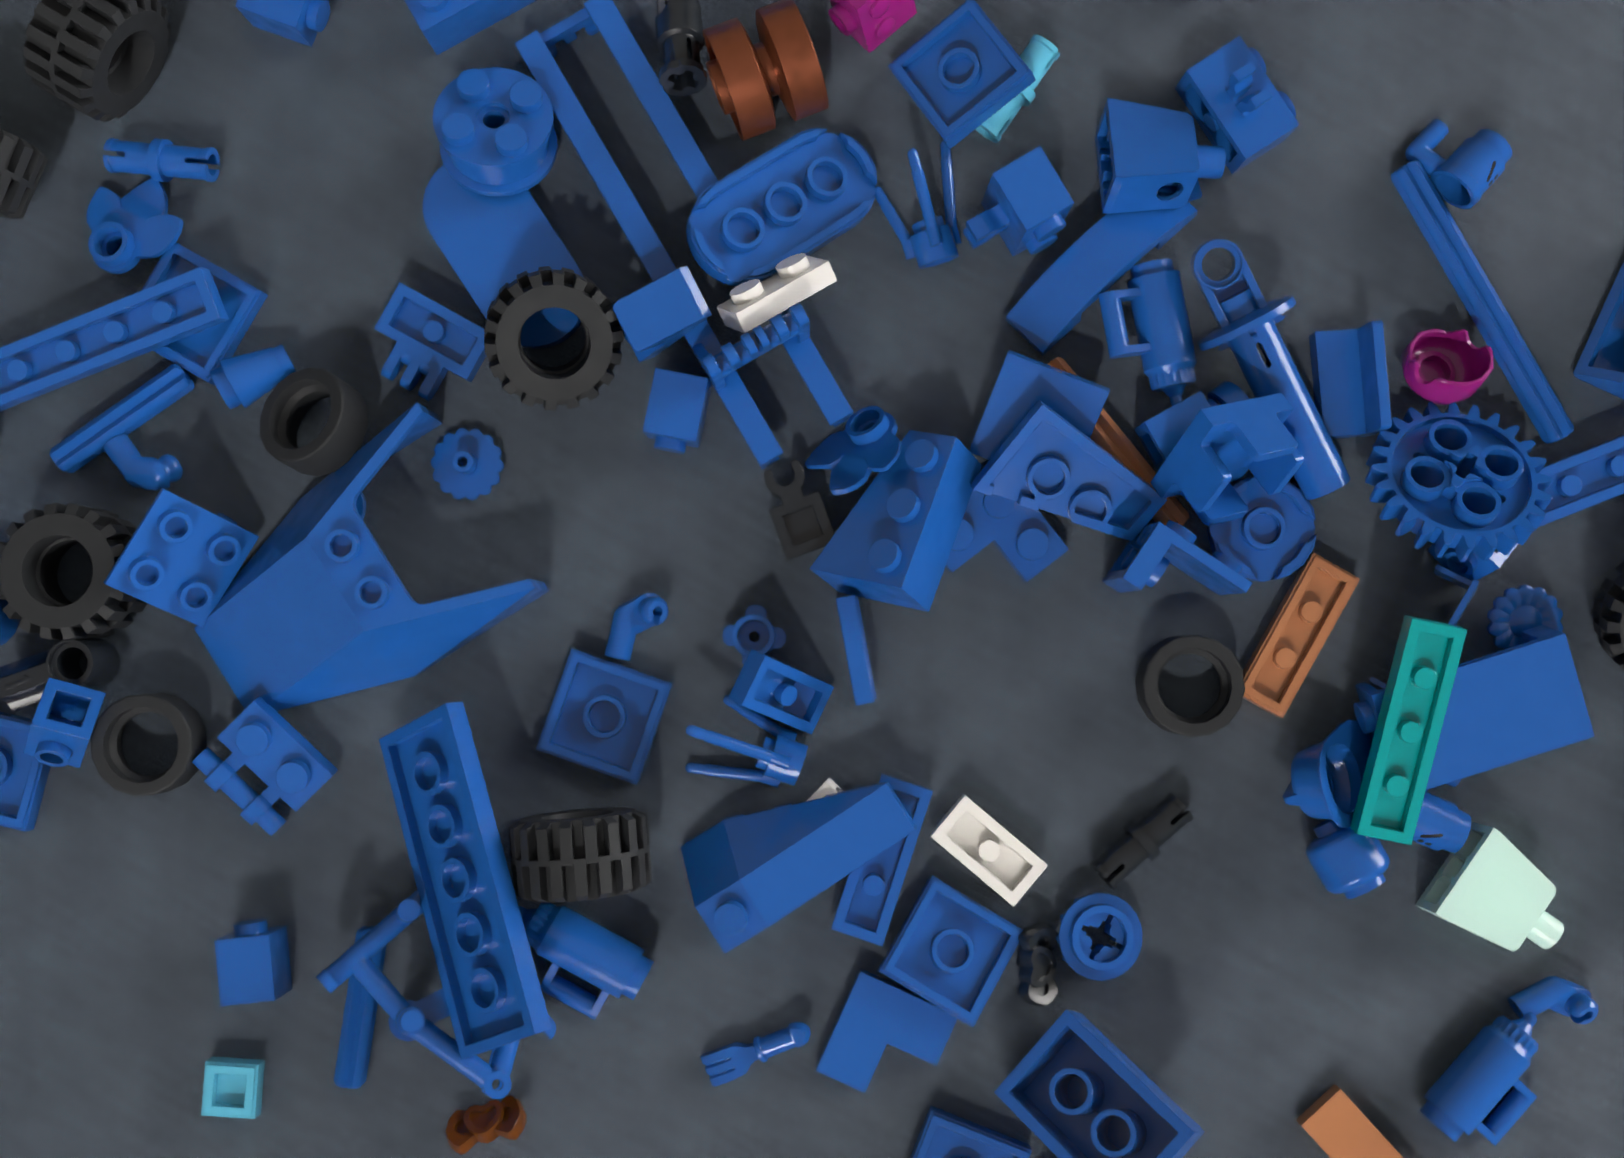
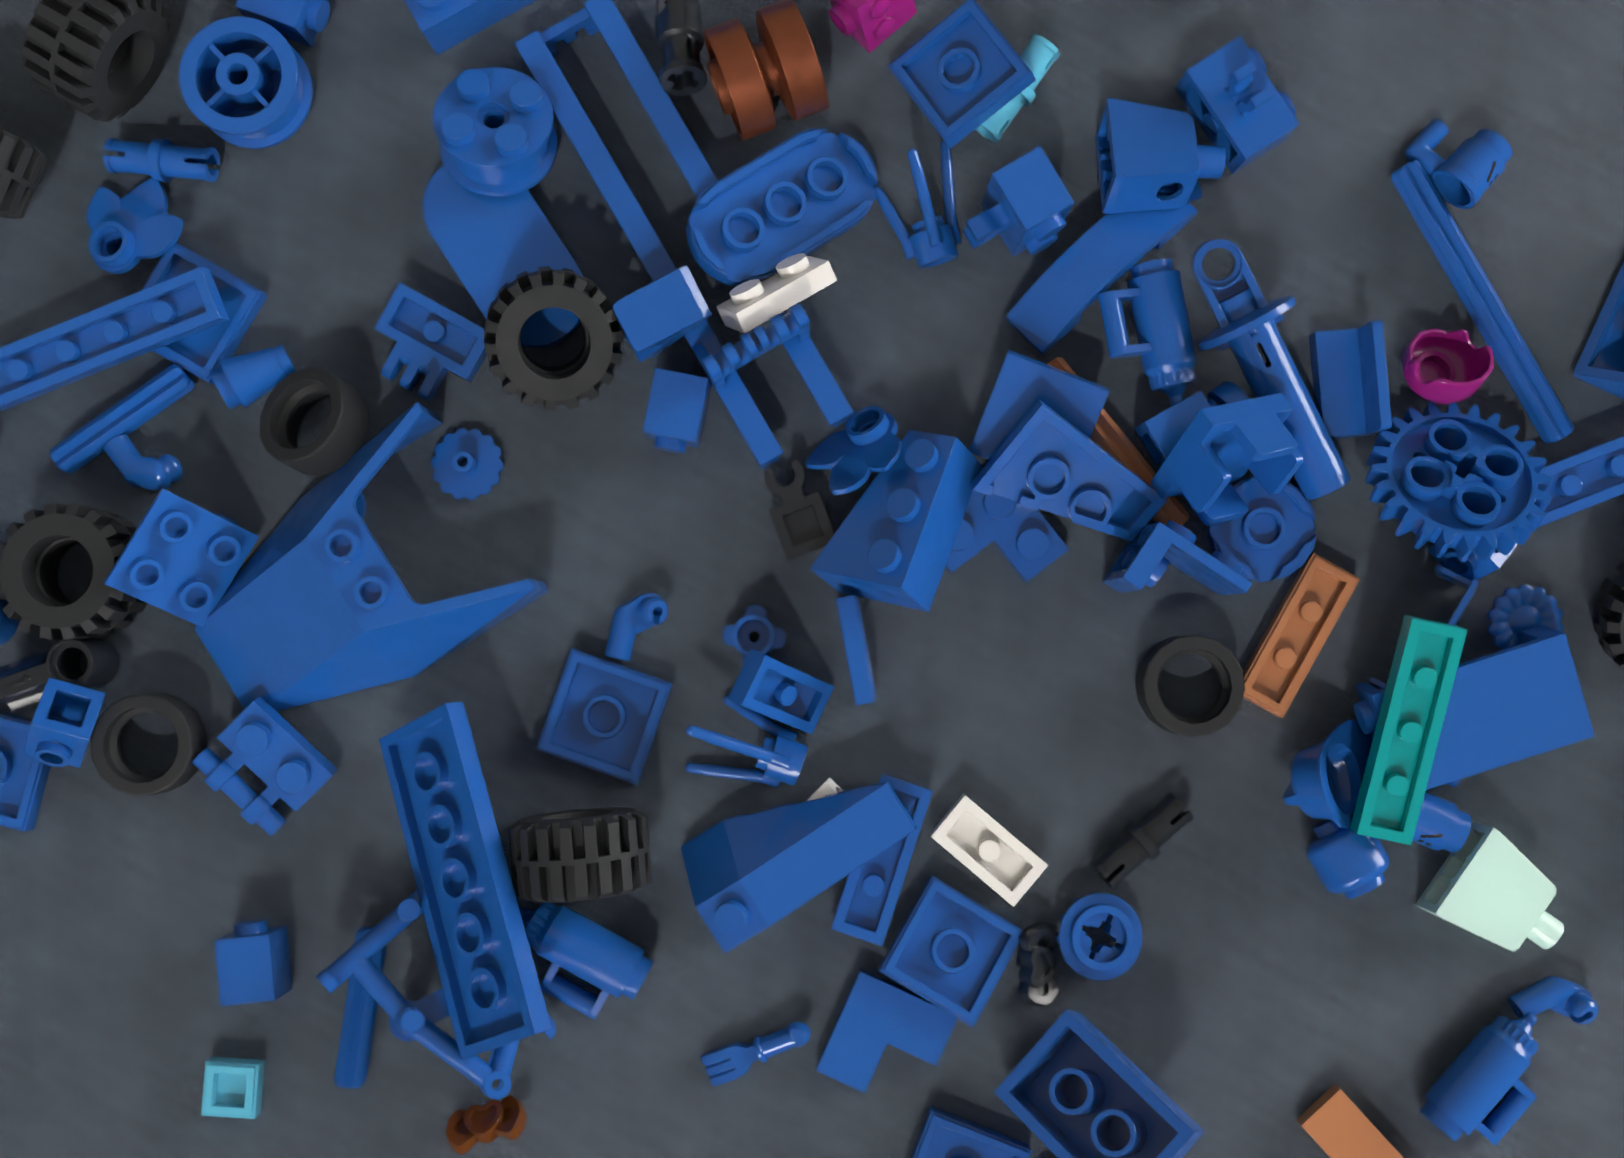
(246, 82): none -> blue wheel

